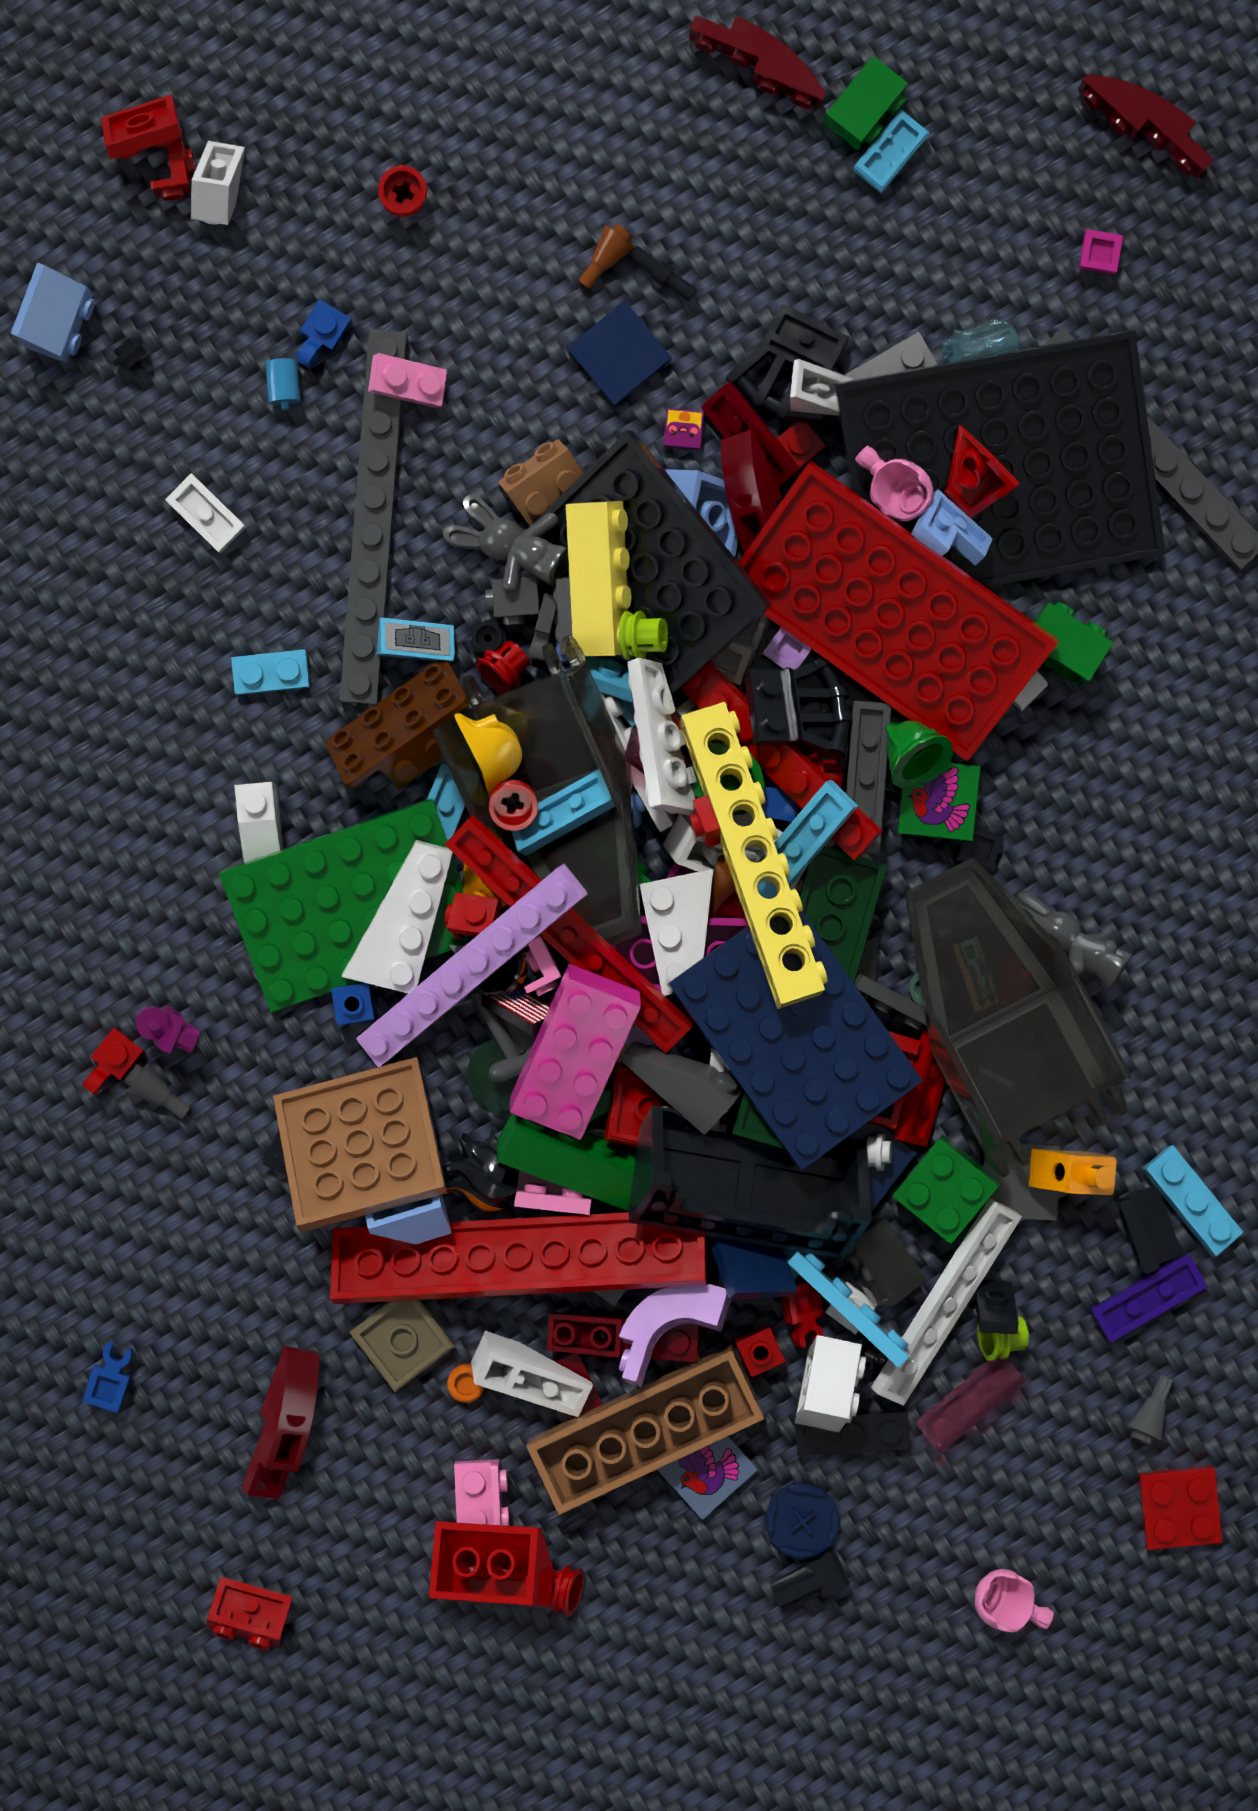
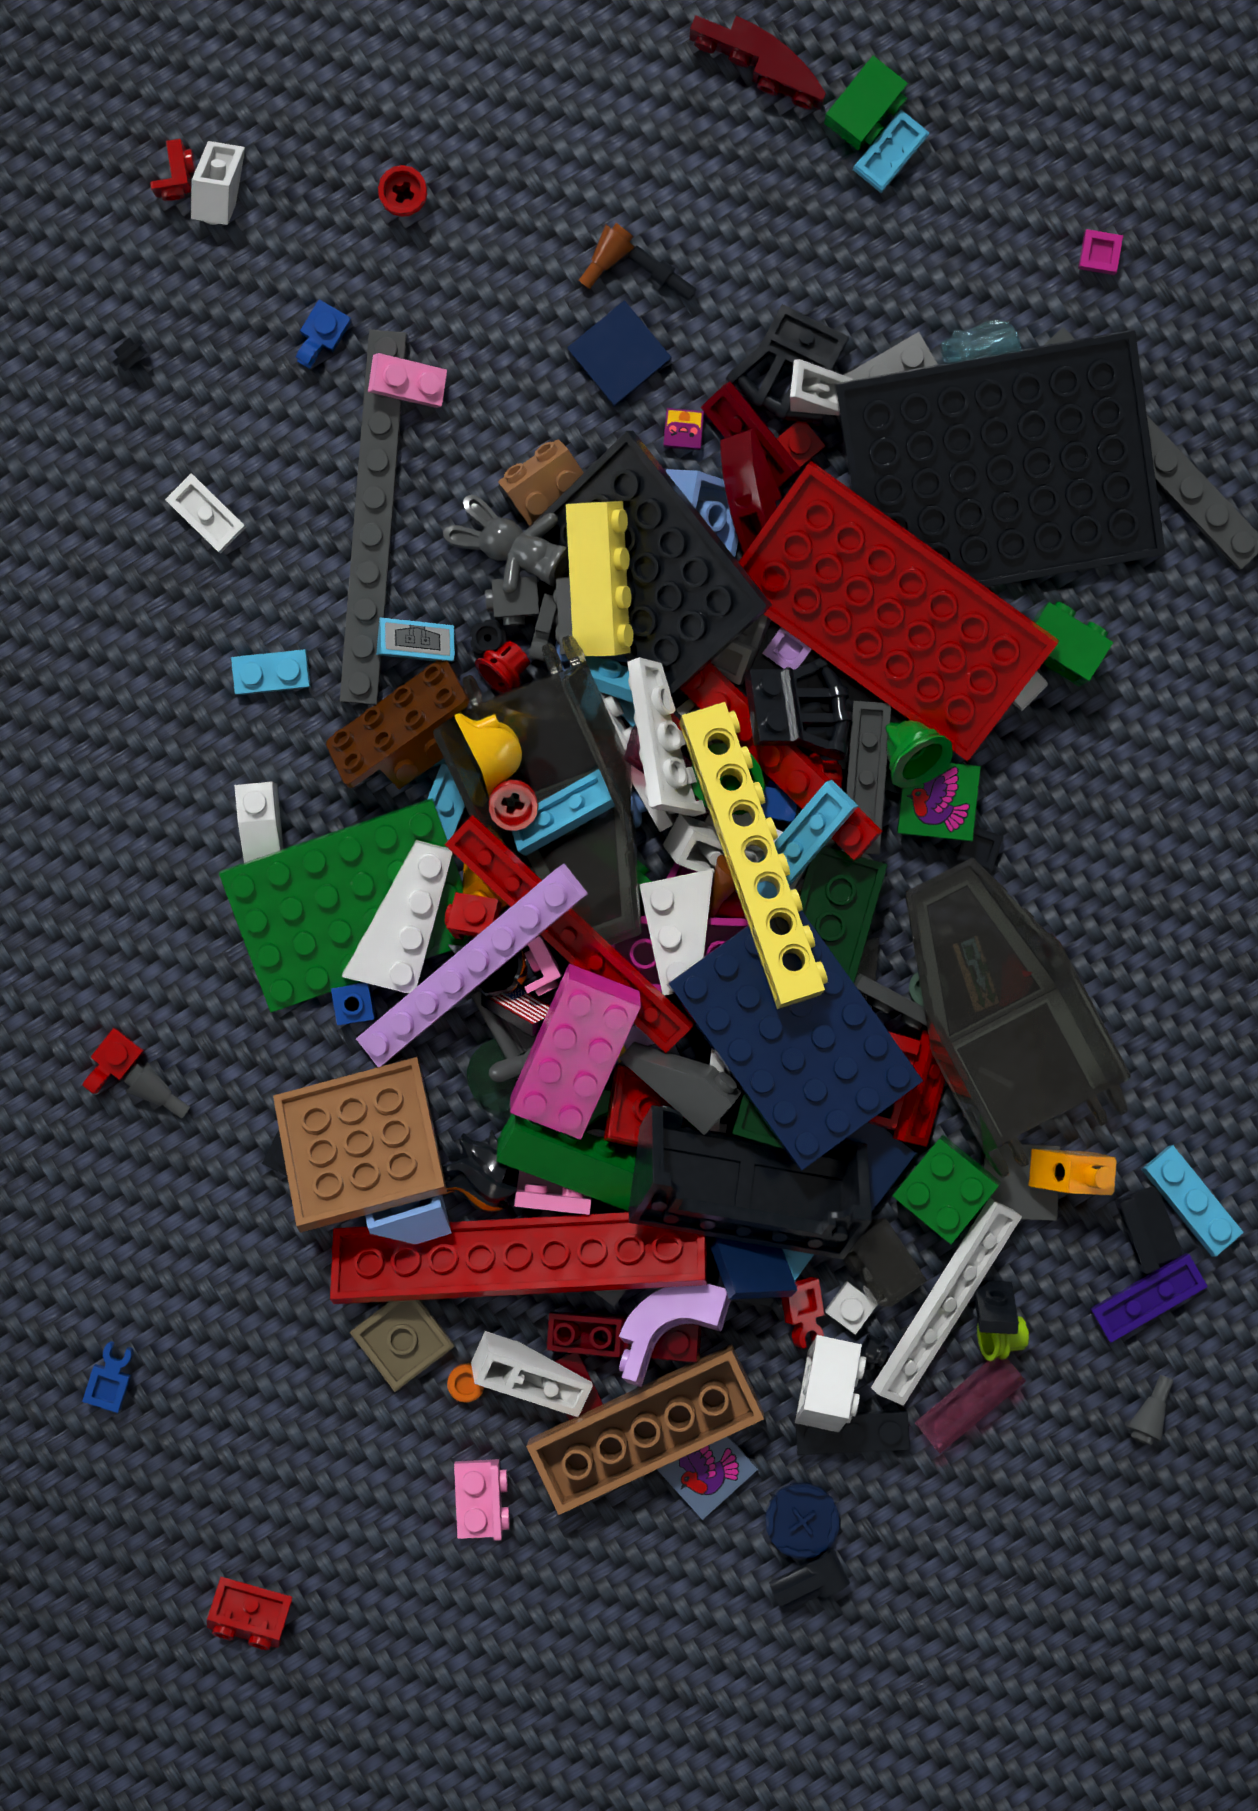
(53, 314): light blue slope -> none
(141, 127): red plate -> none
(166, 1028): magenta hips -> none
(282, 382): dark azure piece -> none
(287, 1425): dark red slope -> none
(491, 1564): red slope -> none
(567, 1590): red piece -> none
(642, 635): lime piece -> none
(704, 822): red plate -> none
(759, 1337): red plate -> none
(862, 1317): medium azure plate -> none
(879, 1151): white plate -> none
(898, 486): bright pink hair -> none
(948, 525): light blue plate -> none
(976, 476): red slope -> none
(1008, 1602): bright pink hair -> none
(1088, 953): dark grey animal -> none
(1136, 108): dark red slope -> none
(1180, 1507): red plate -> none

